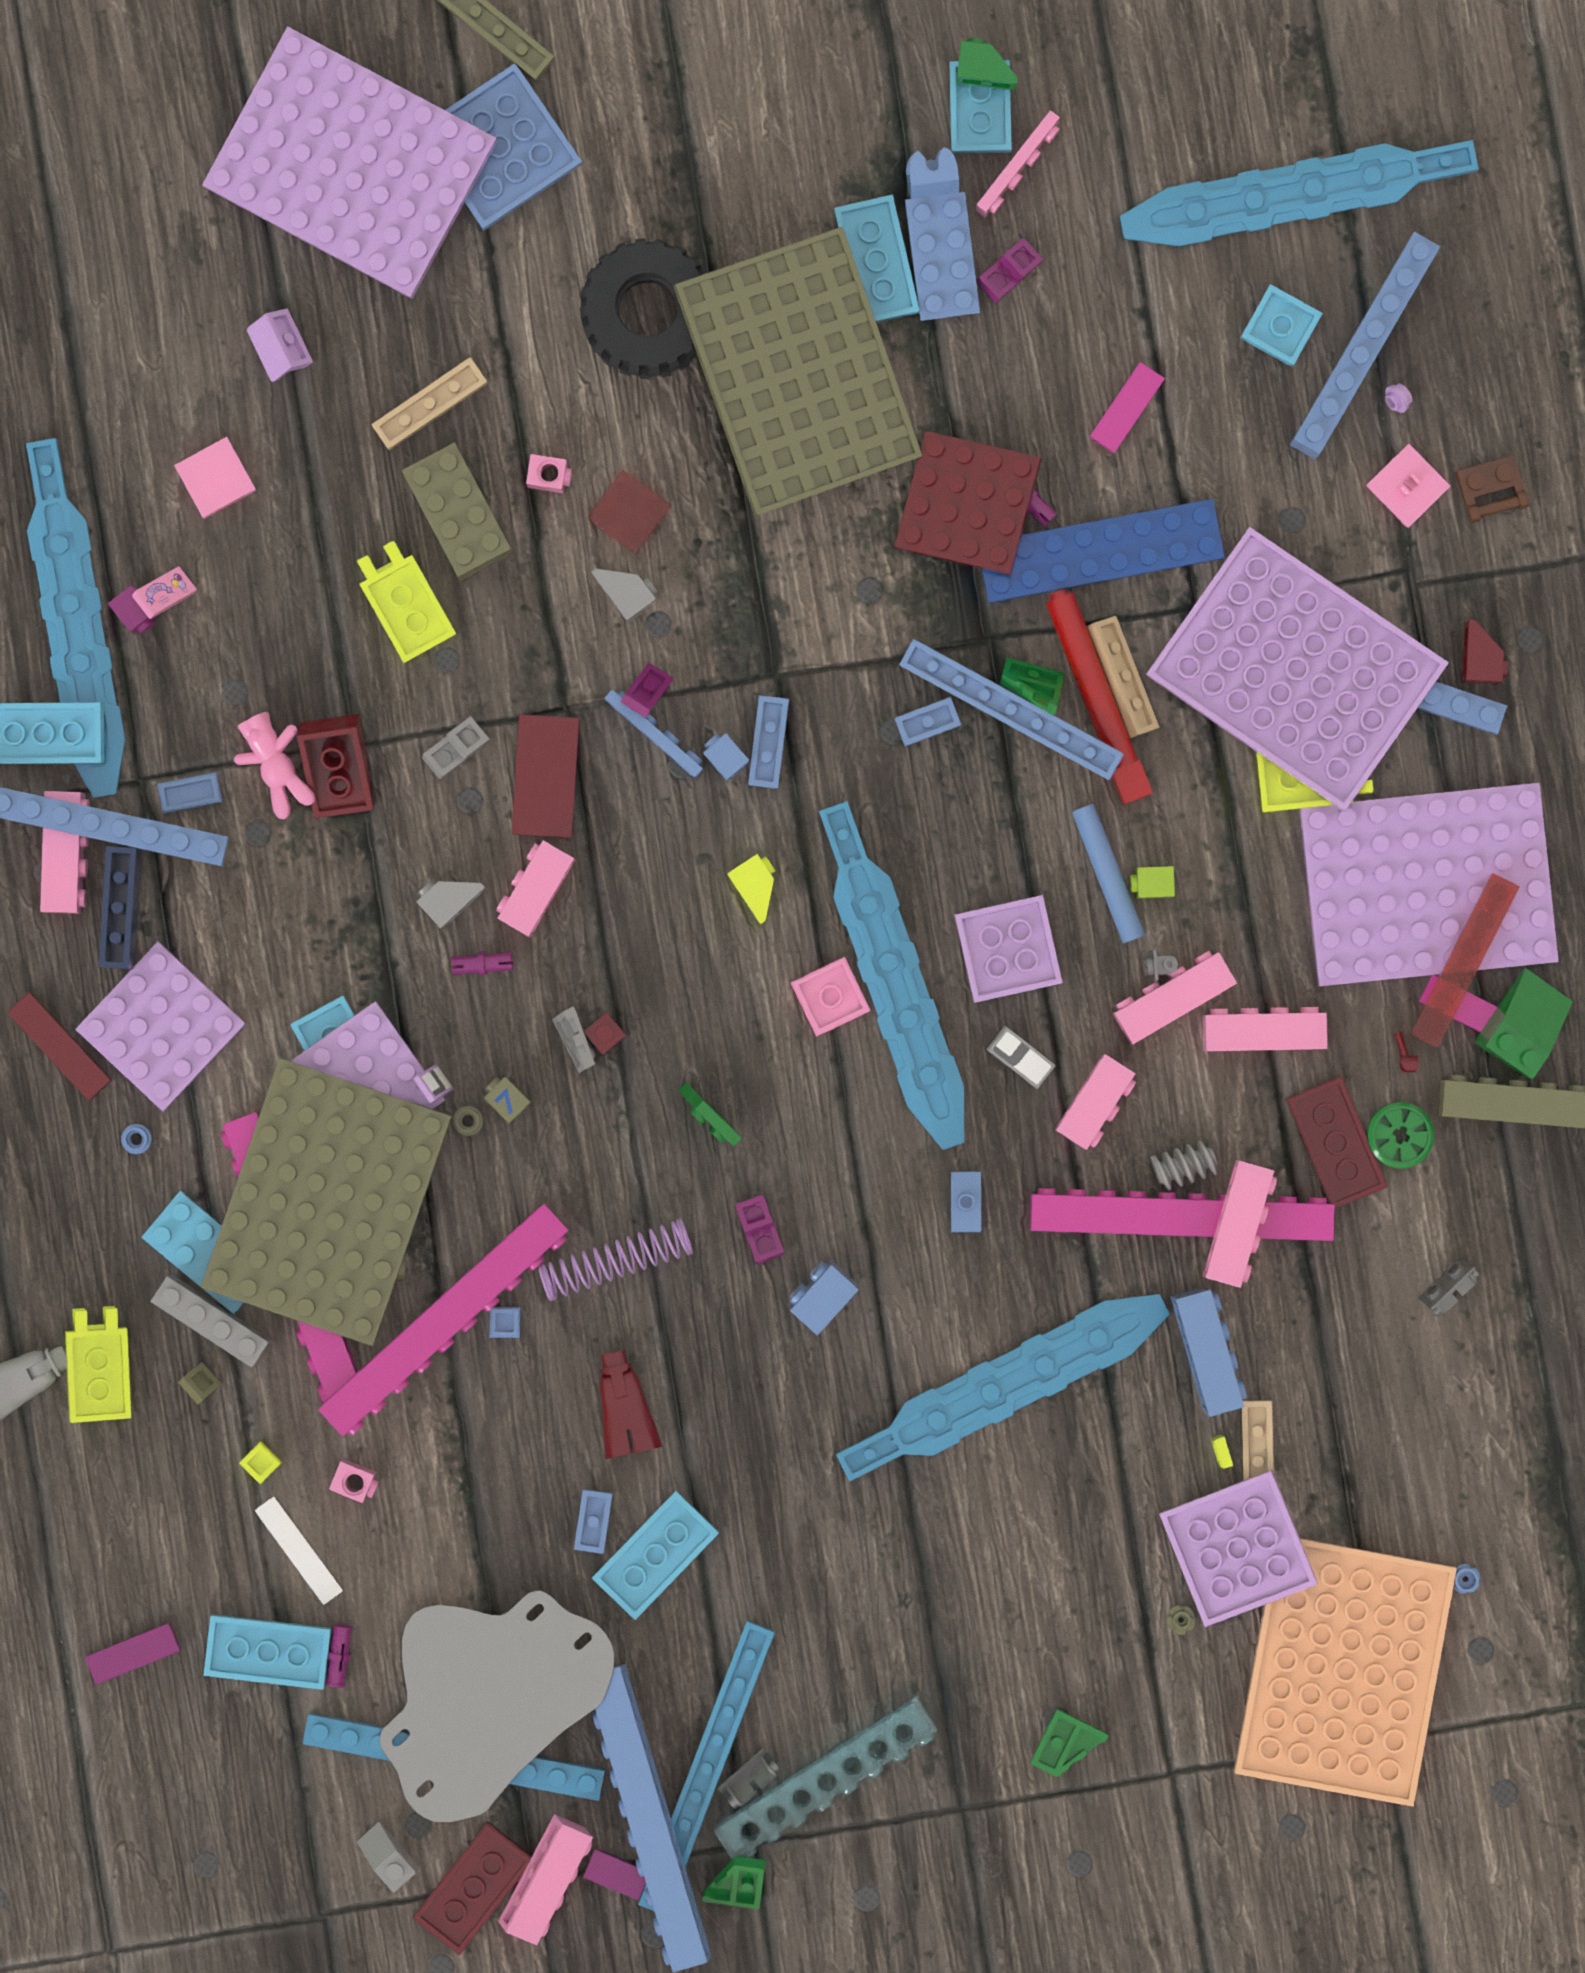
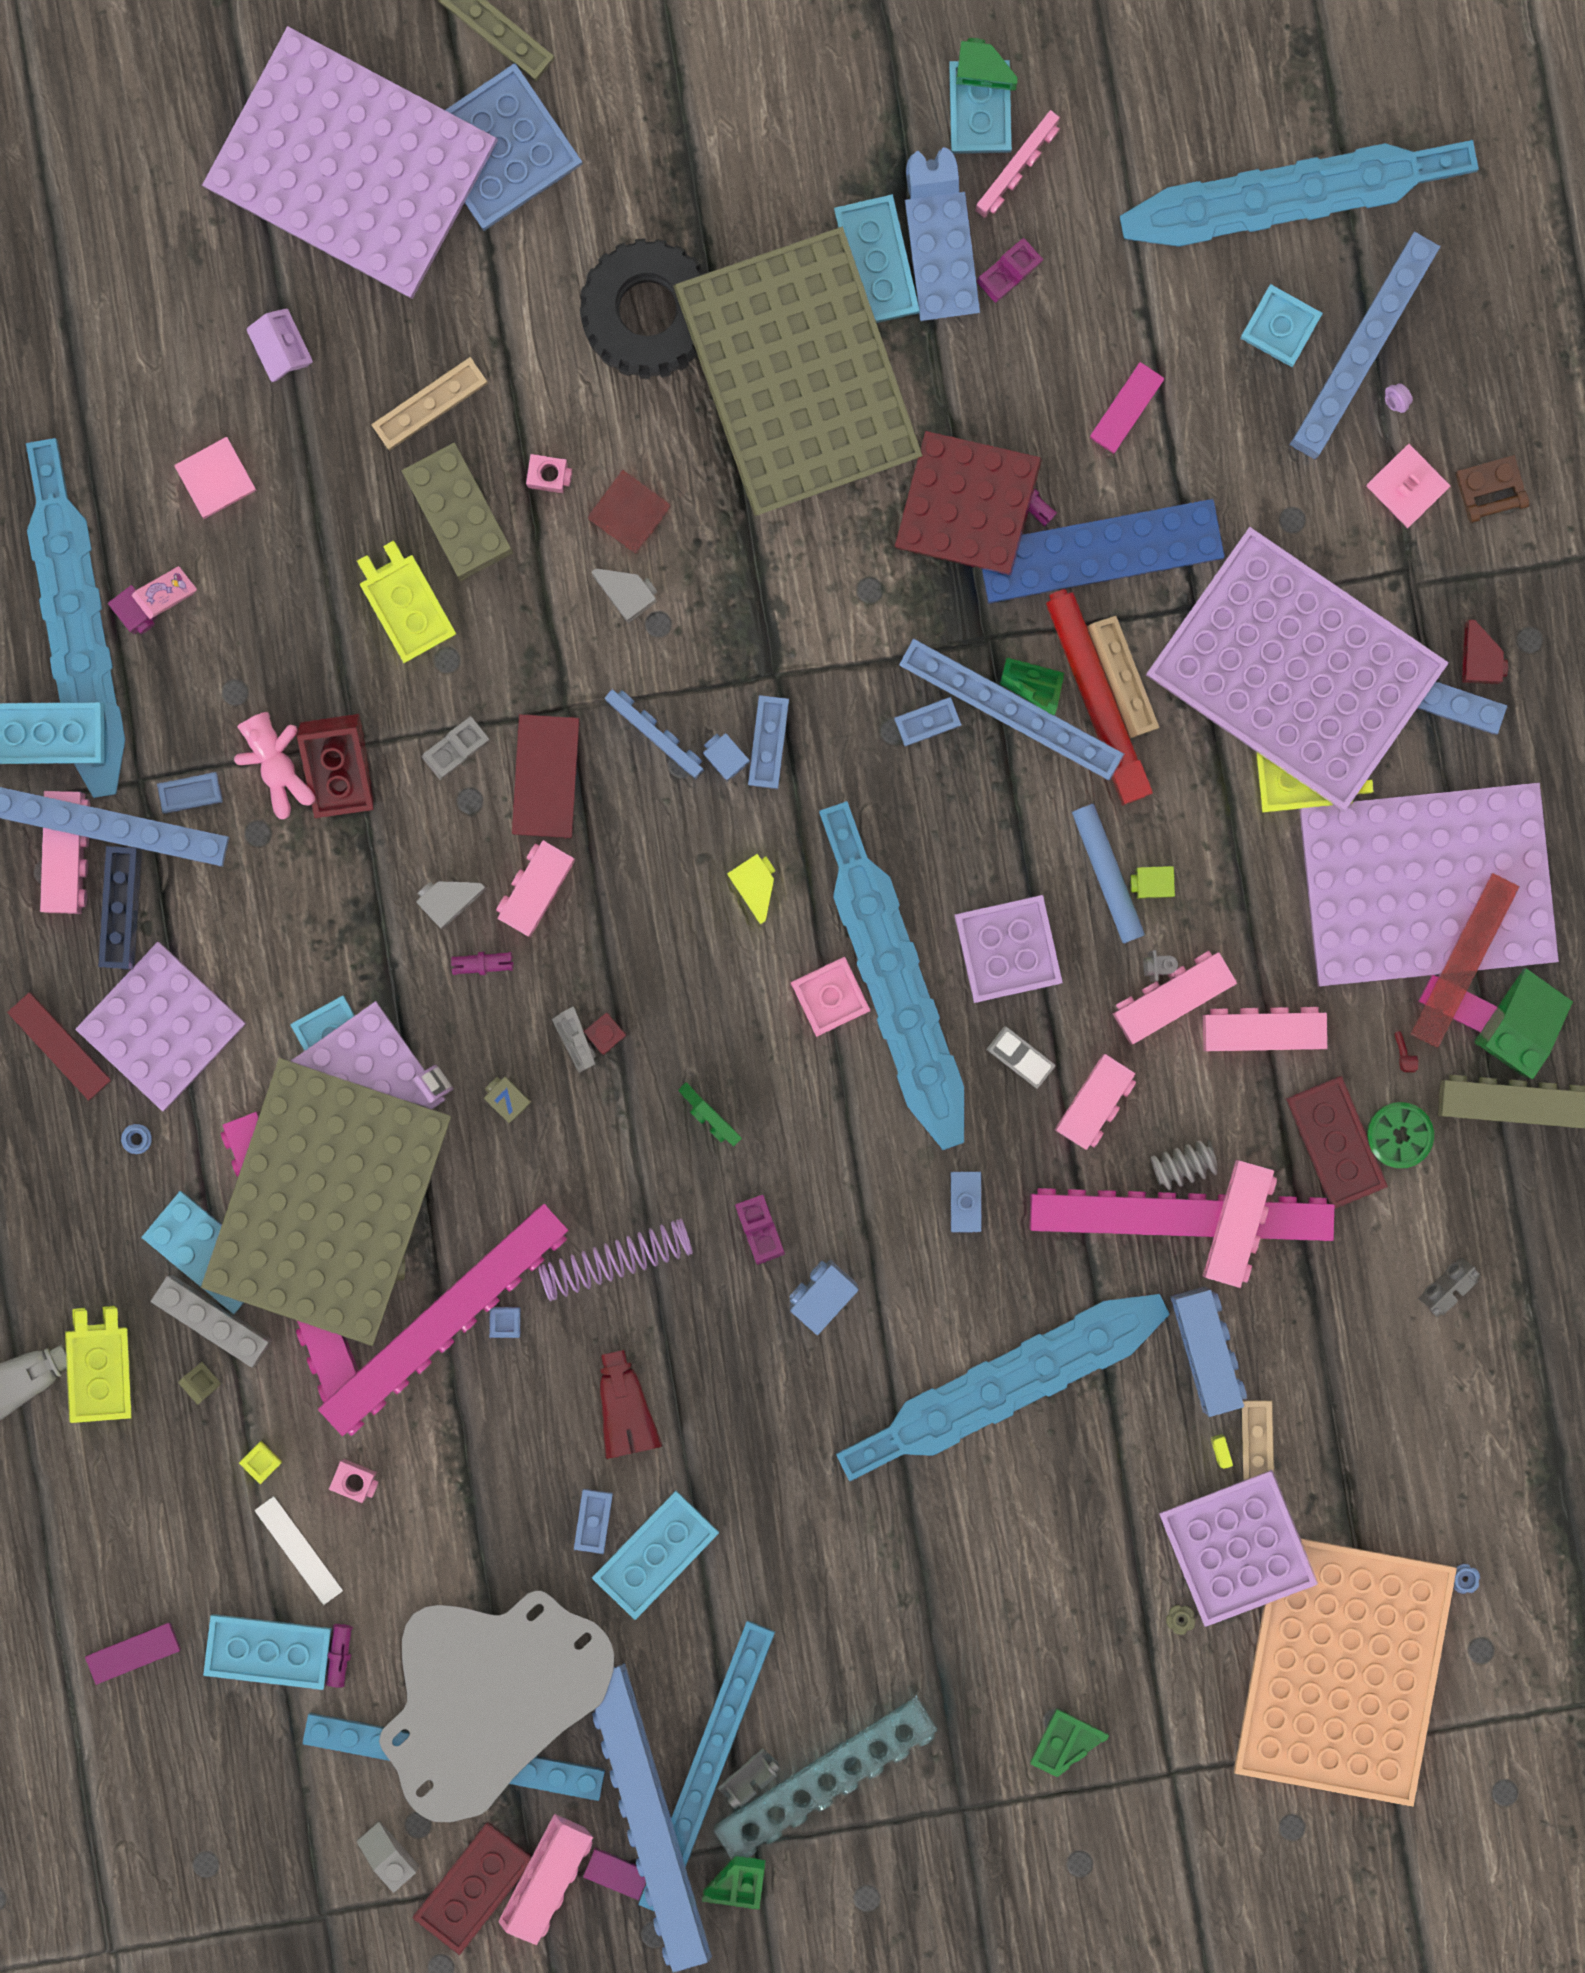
(458, 1120): olive plate -> none
(647, 690): magenta plate -> none

